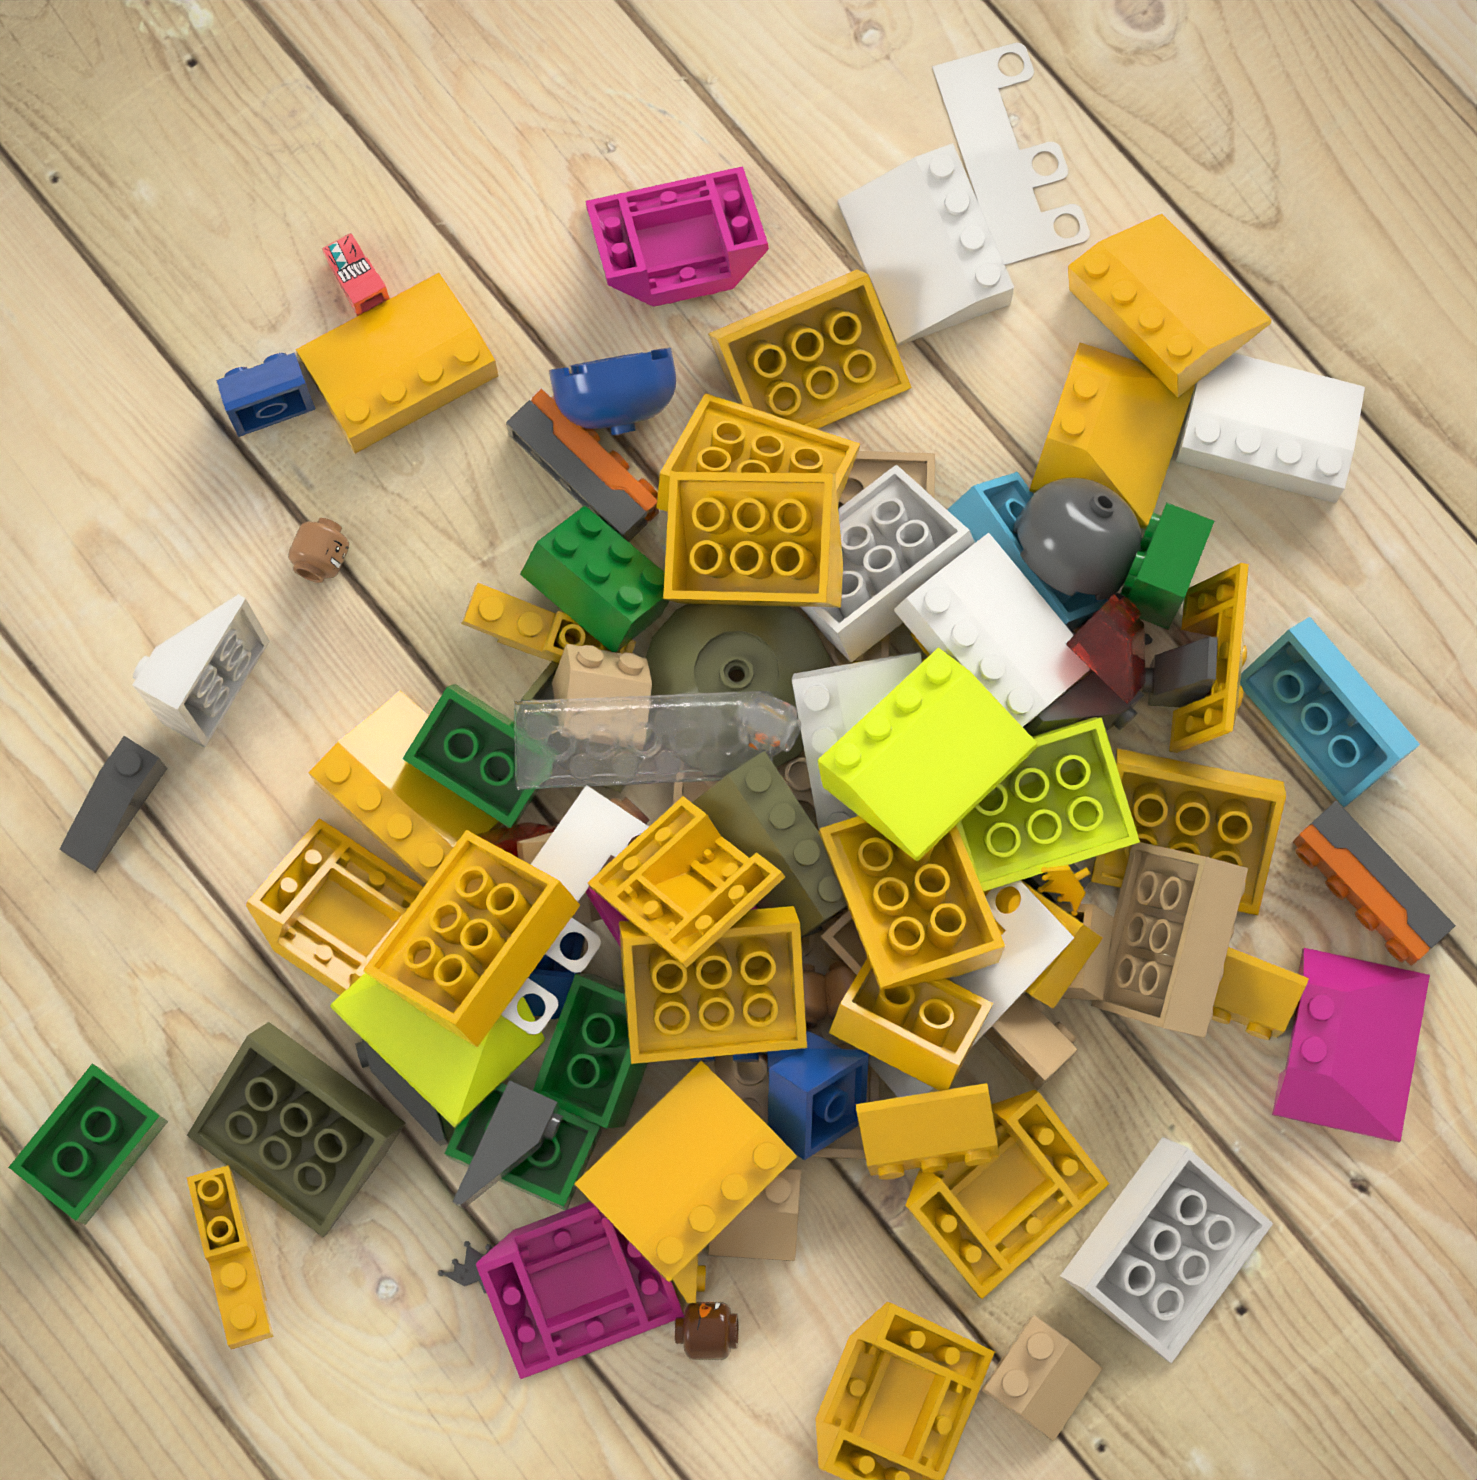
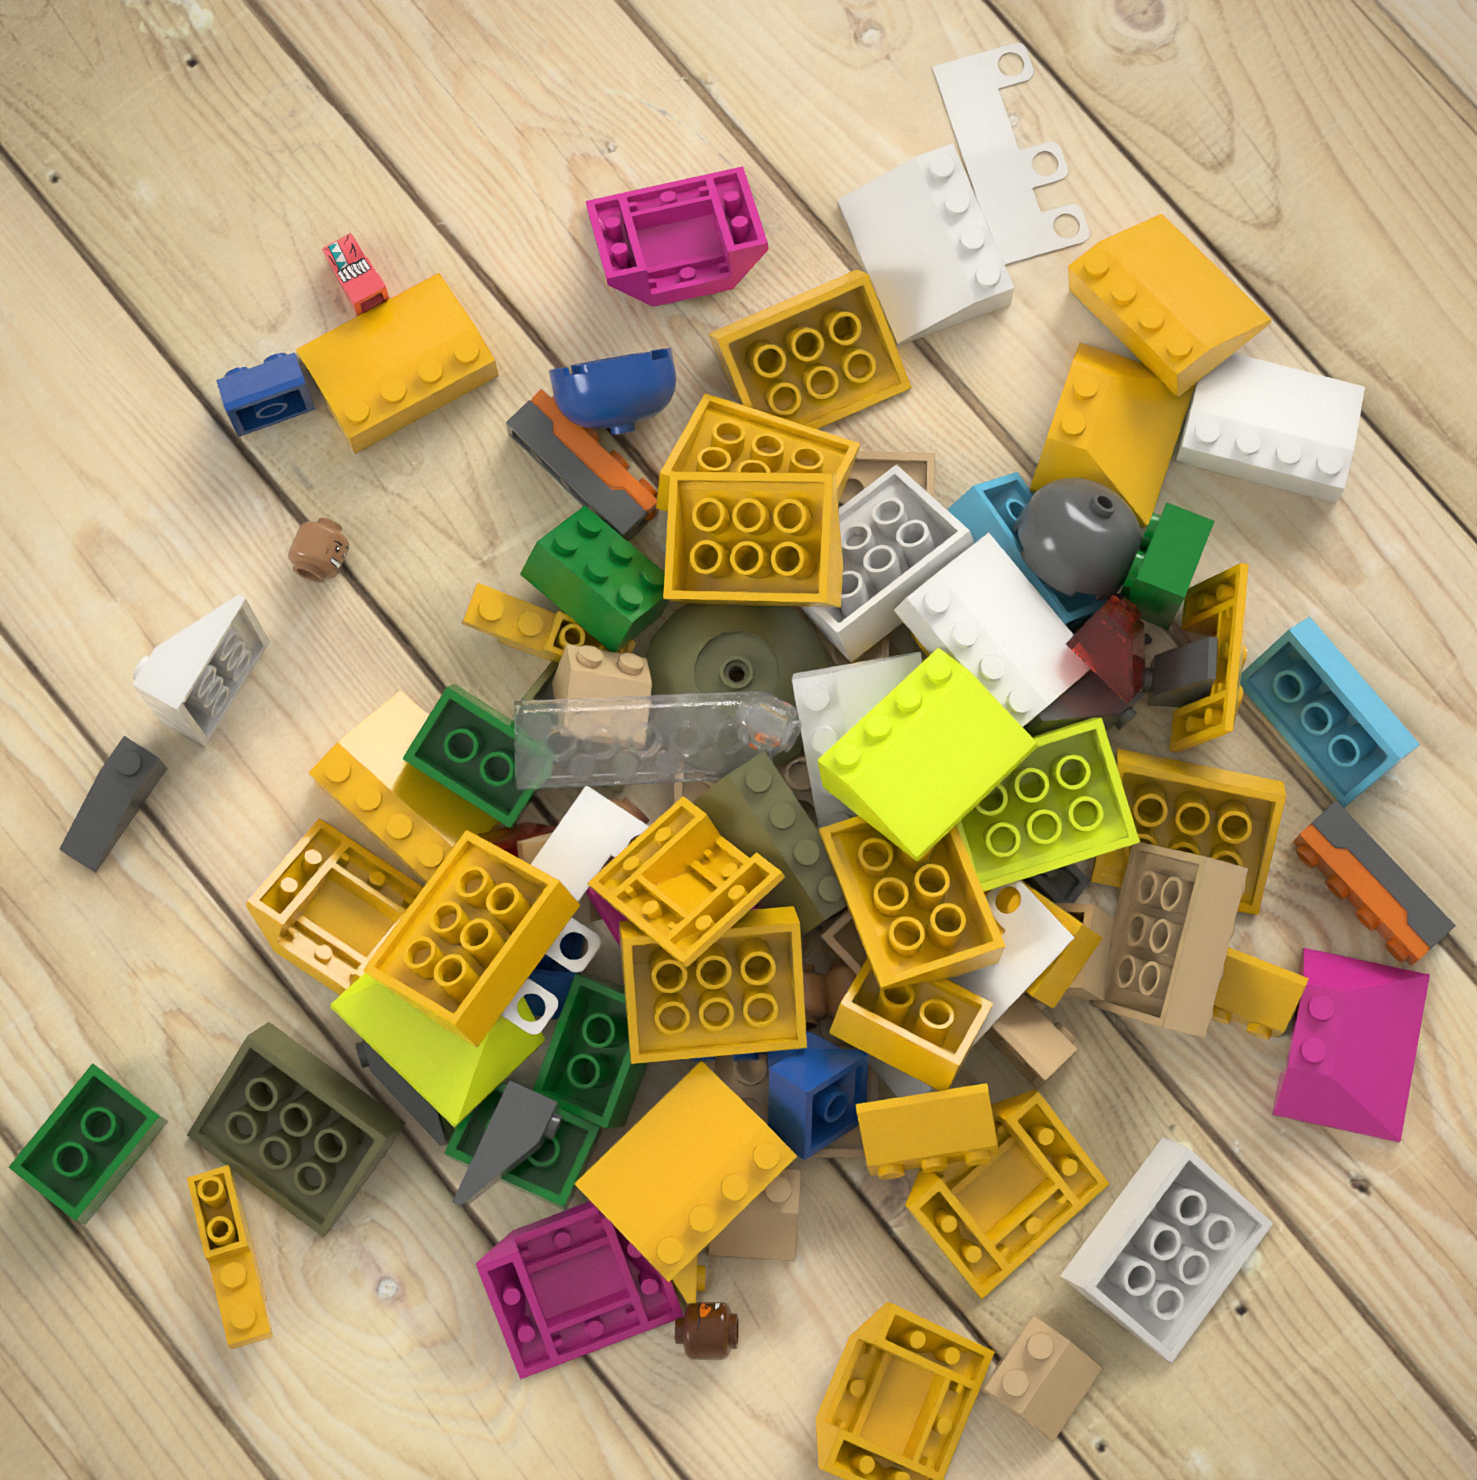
(467, 1273): dark grey piece -> none
(1065, 882): yellow piece -> none

